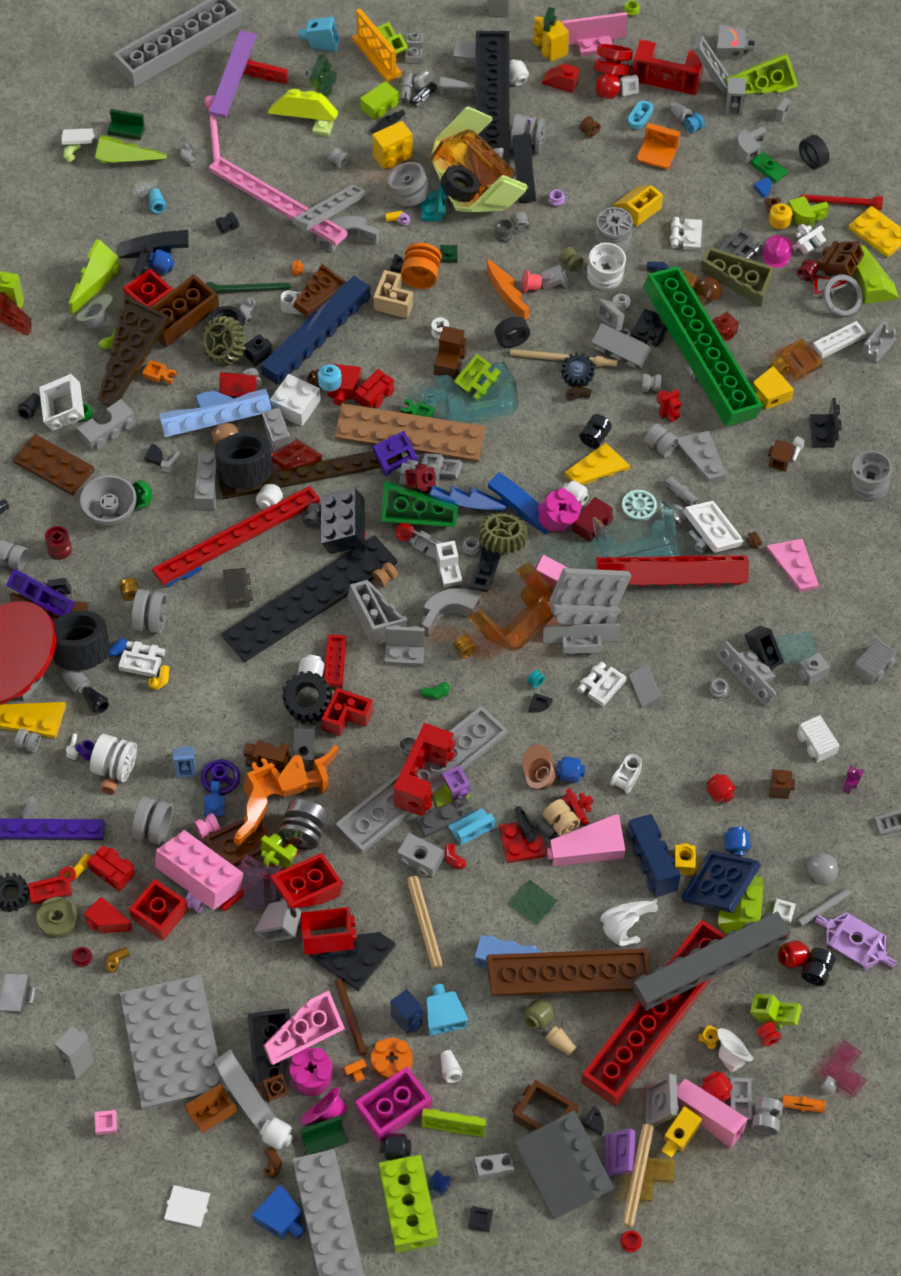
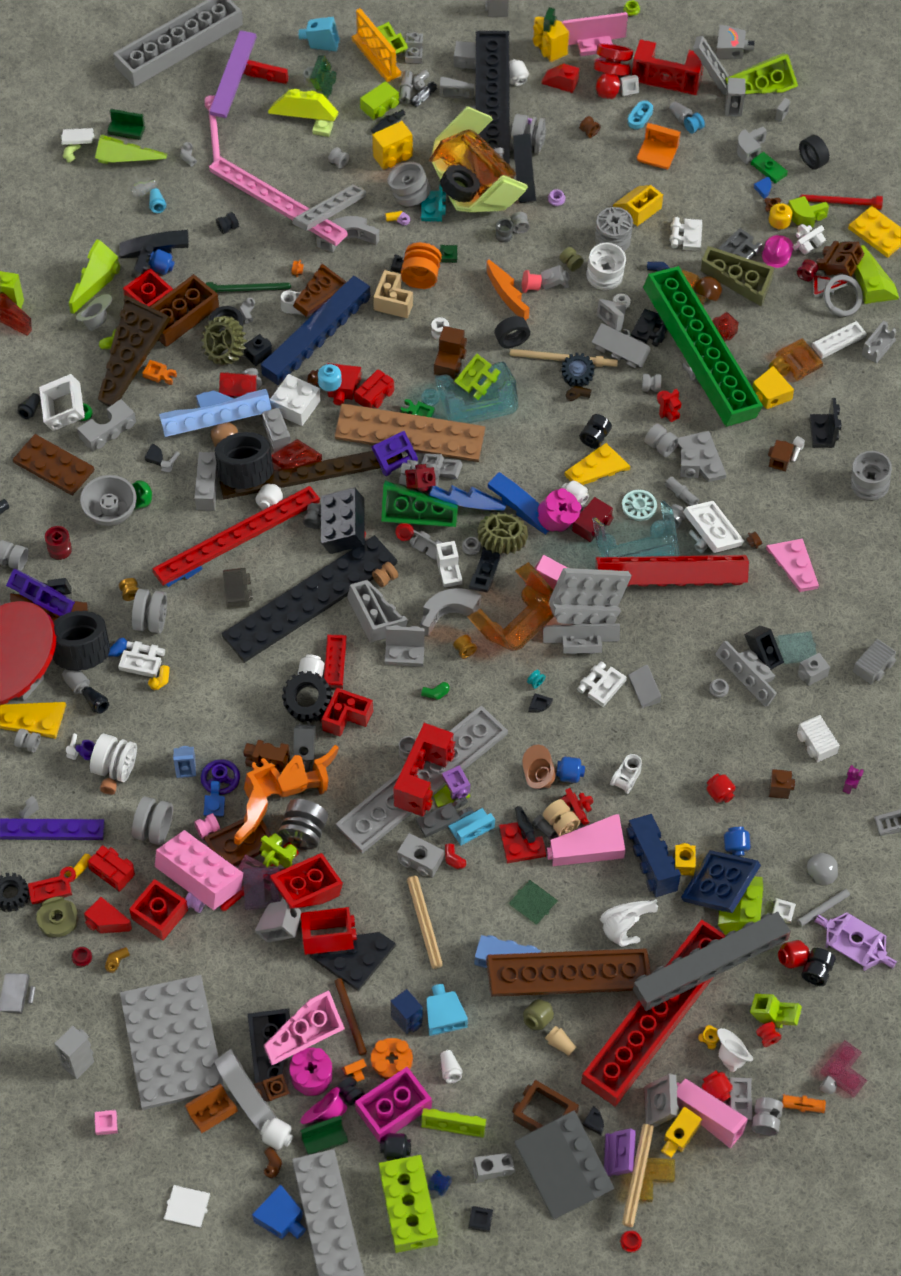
(350, 1090): none -> black wheel
(690, 463): none -> light grey bracket

